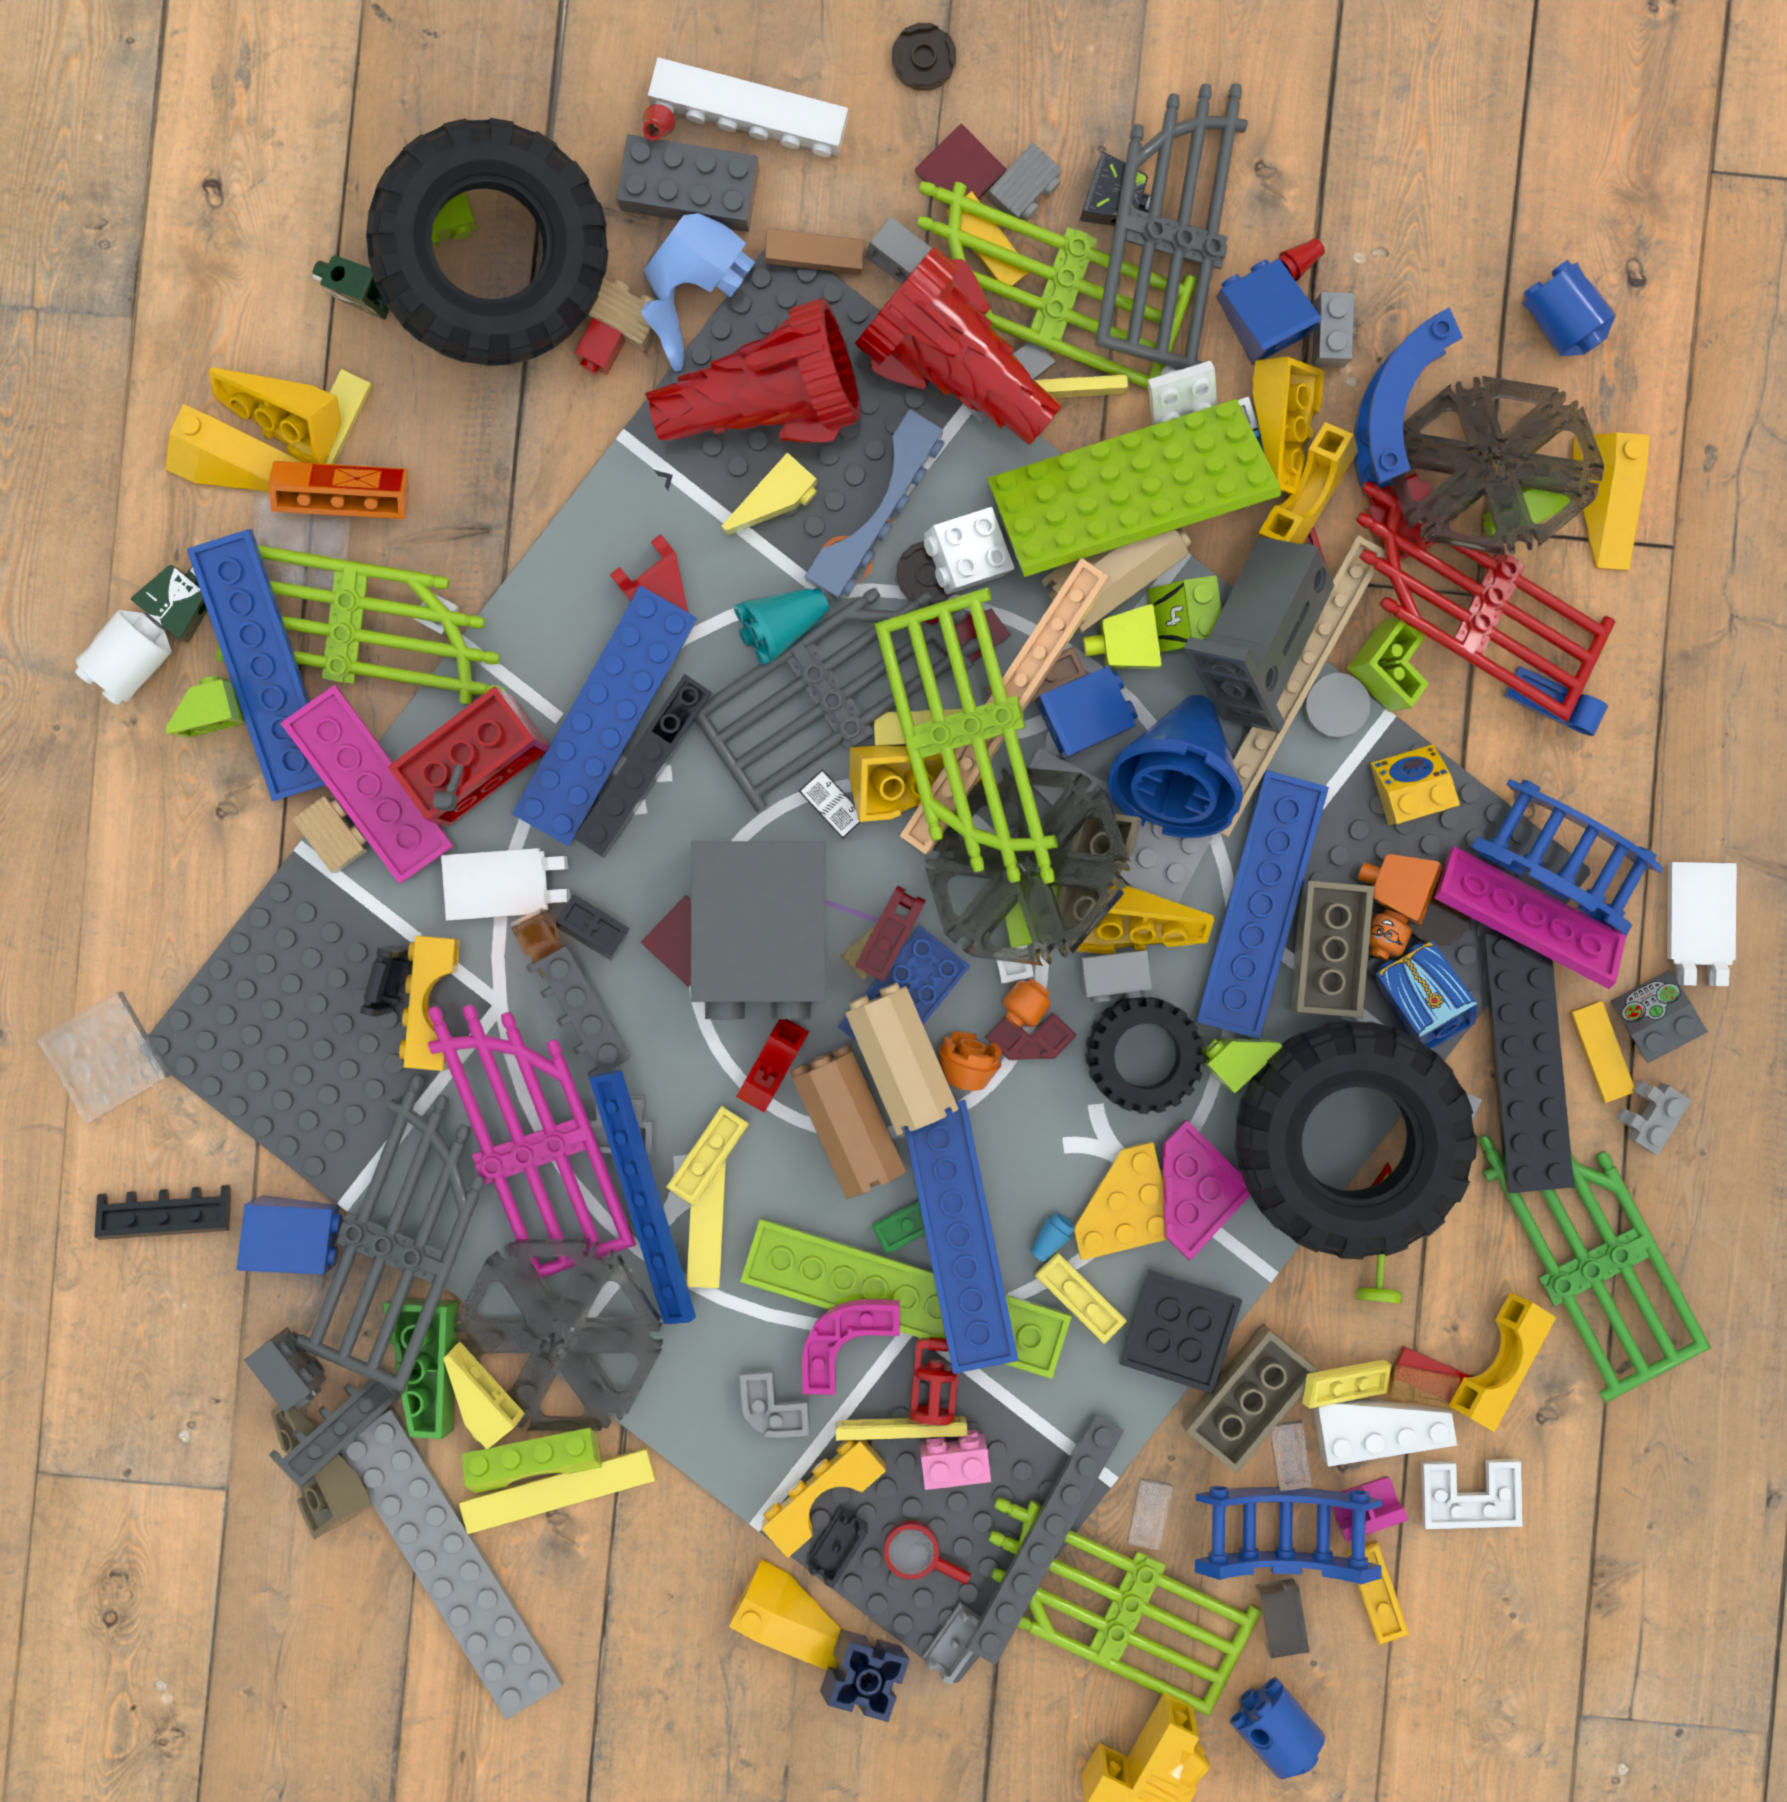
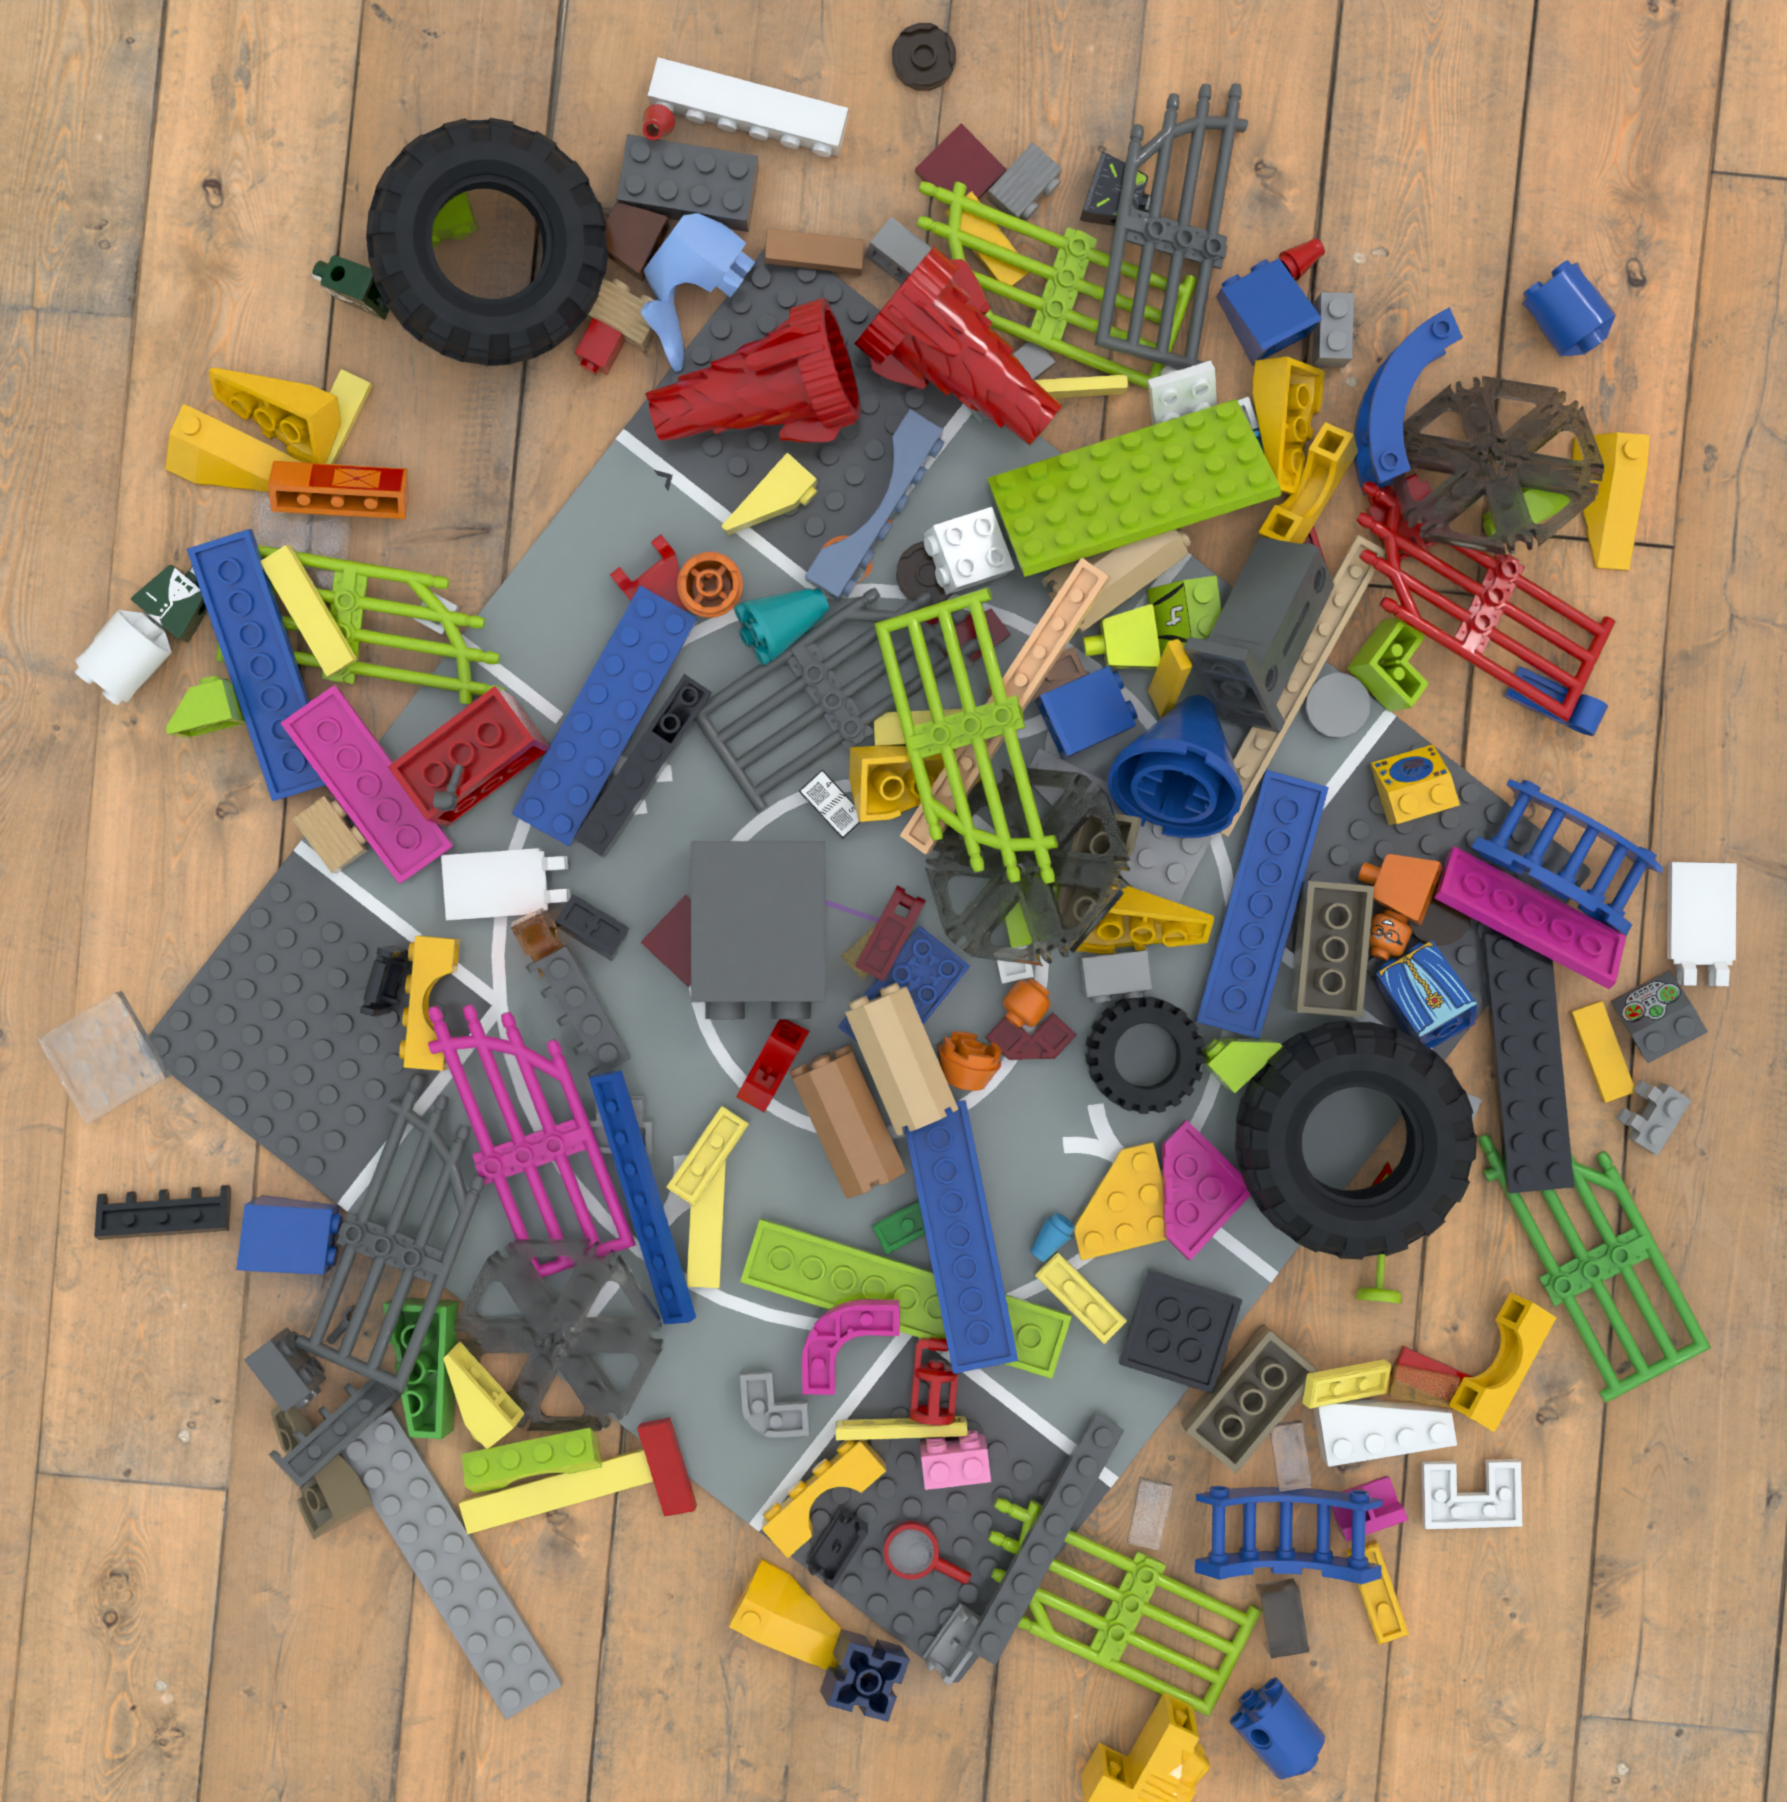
(308, 610): none -> light yellow tile
(341, 1328): none -> dark grey hand
(634, 237): none -> reddish brown torso
(667, 1467): none -> red tile
(709, 584): none -> orange cone
(1169, 677): none -> yellow tile

